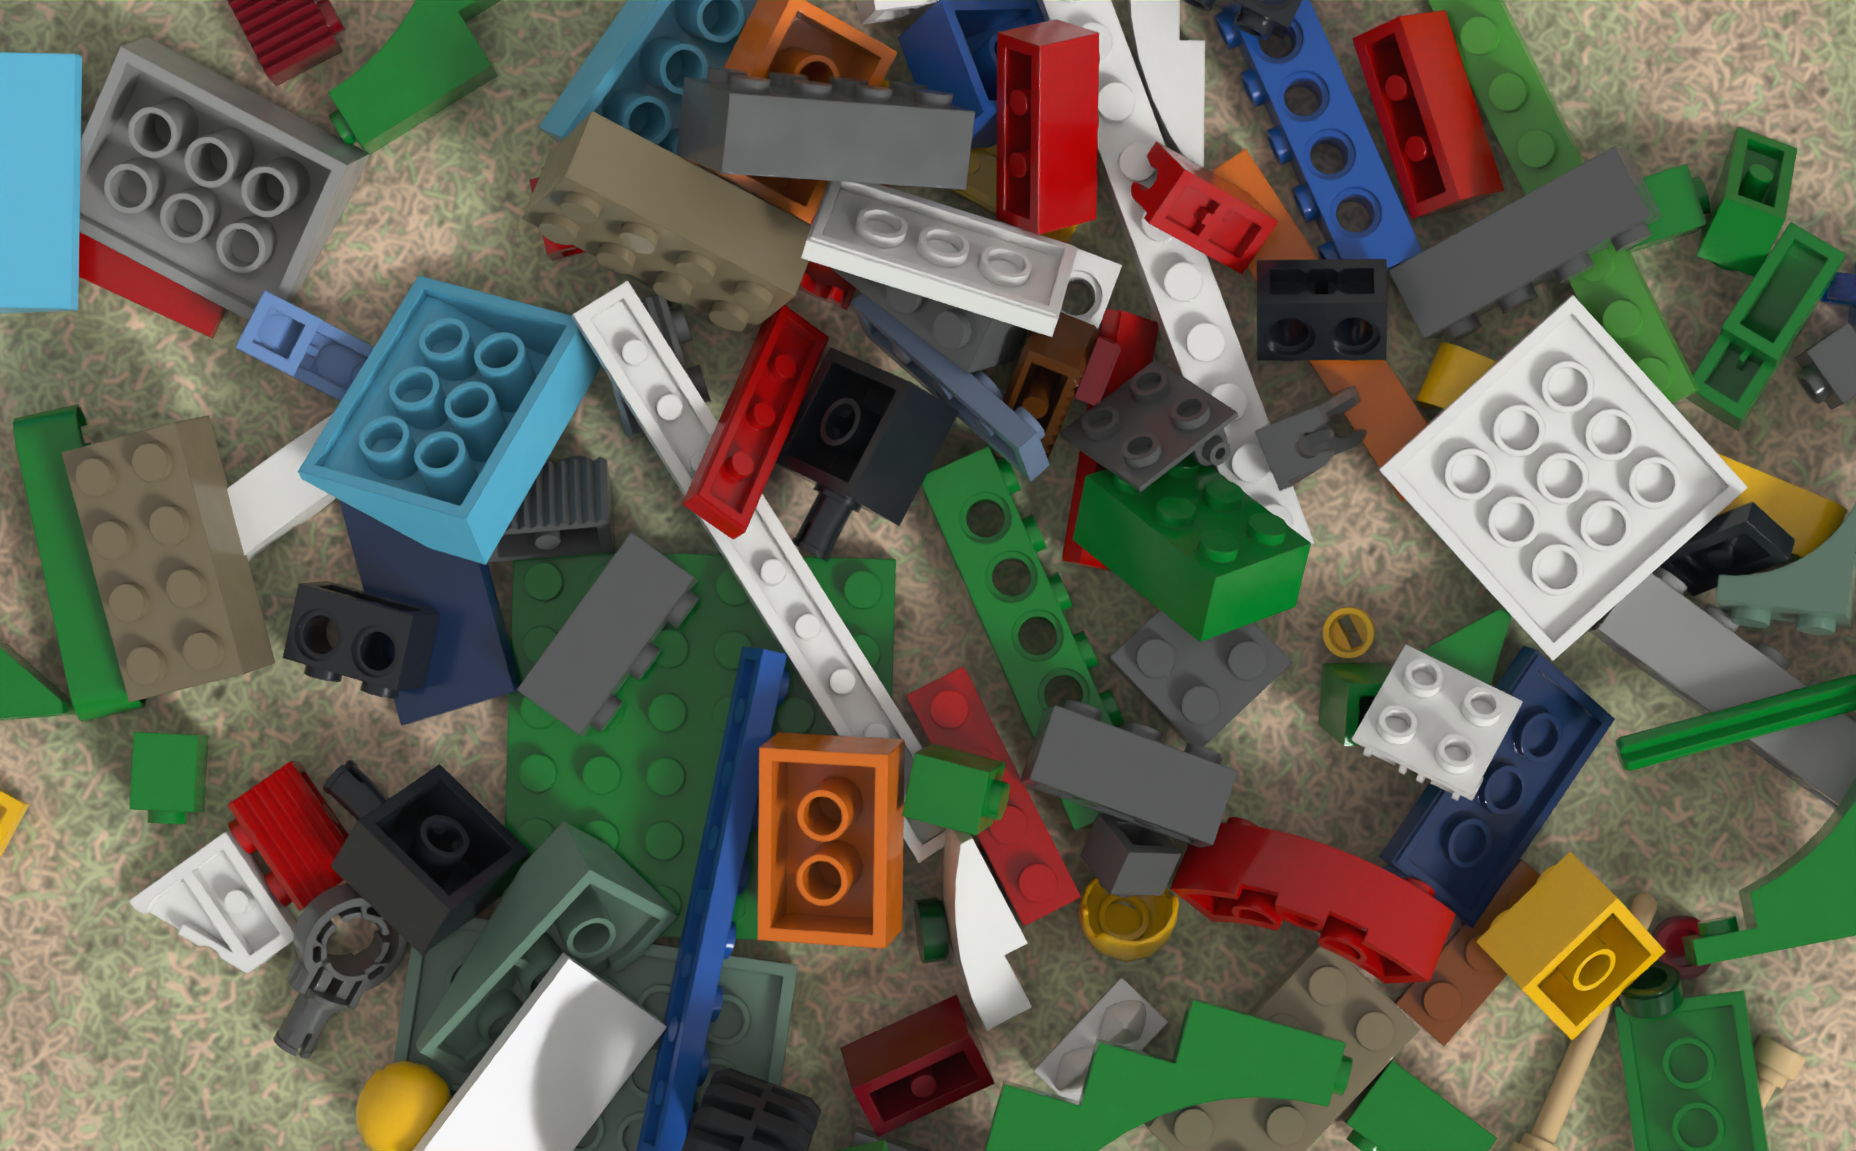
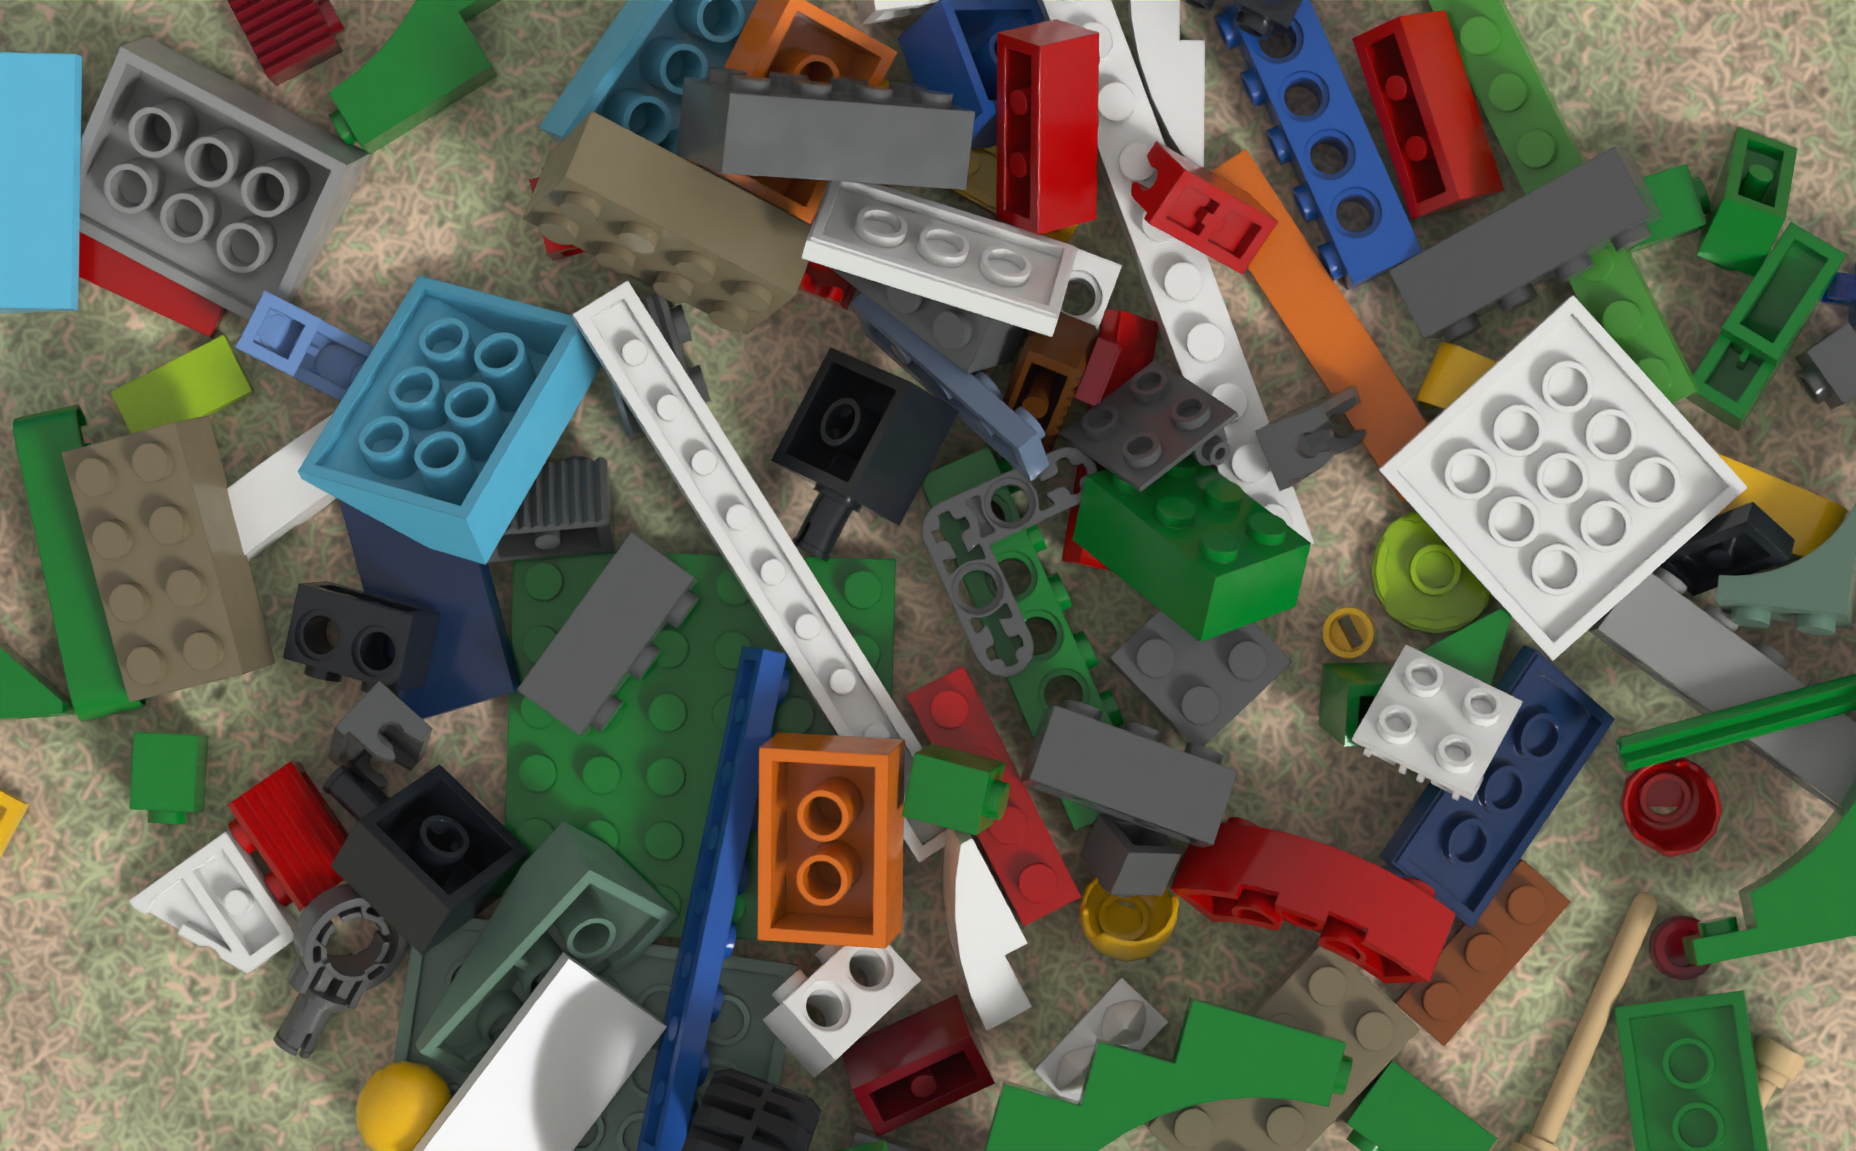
(184, 388): none -> lime tile
(380, 728): none -> dark grey hinge
(755, 422): red tile -> none
(846, 1005): none -> white brick
(931, 930): dark green tile -> none
(987, 530): none -> dark grey beam
(1322, 309): black brick -> none
(1411, 579): none -> lime tile
(1570, 945): yellow brick -> none
(1653, 992): dark green tile -> none
(1671, 784): none -> red hair

